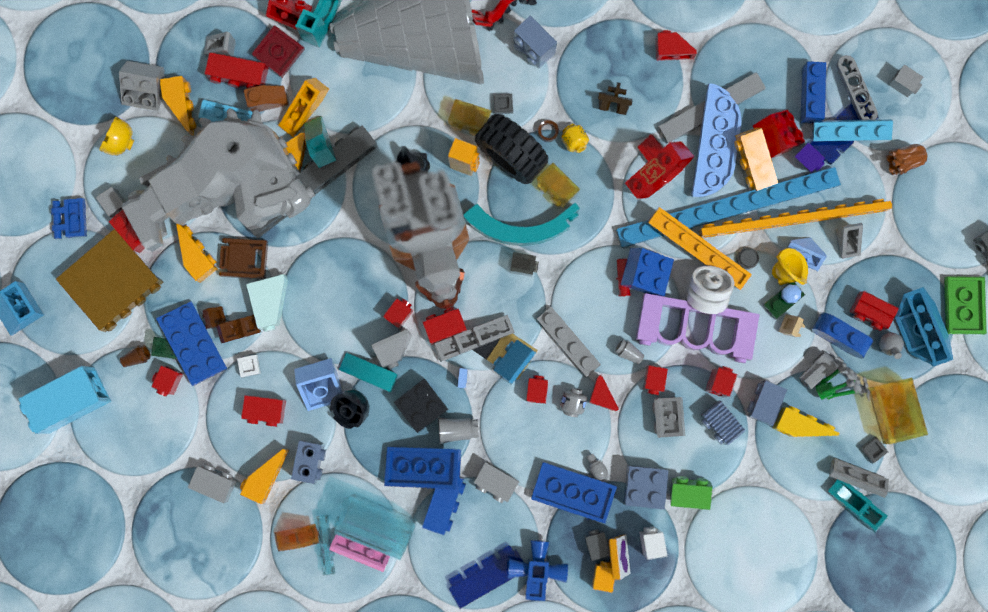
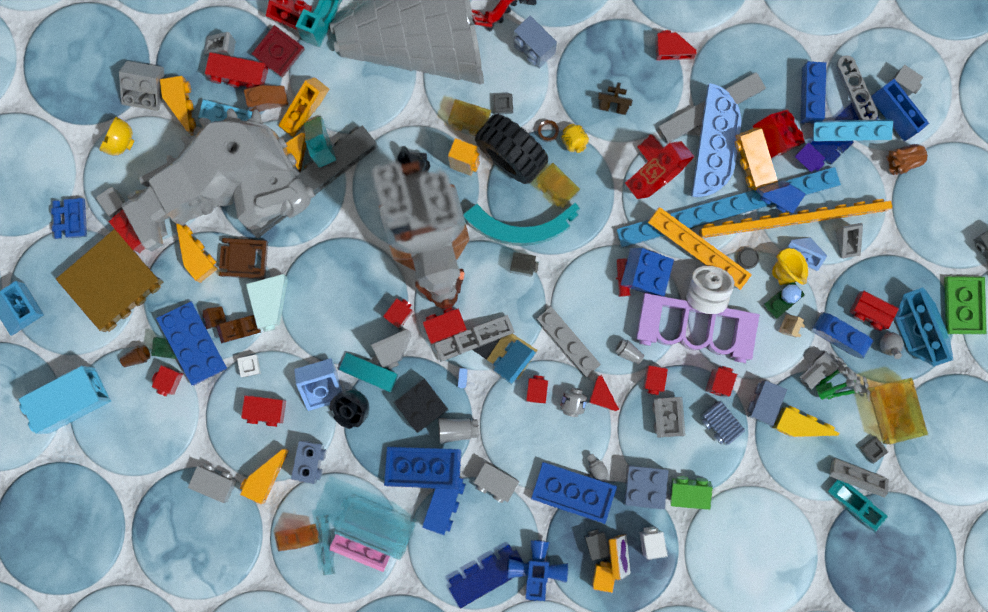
(783, 194): none -> blue slope
(897, 106): none -> blue brick

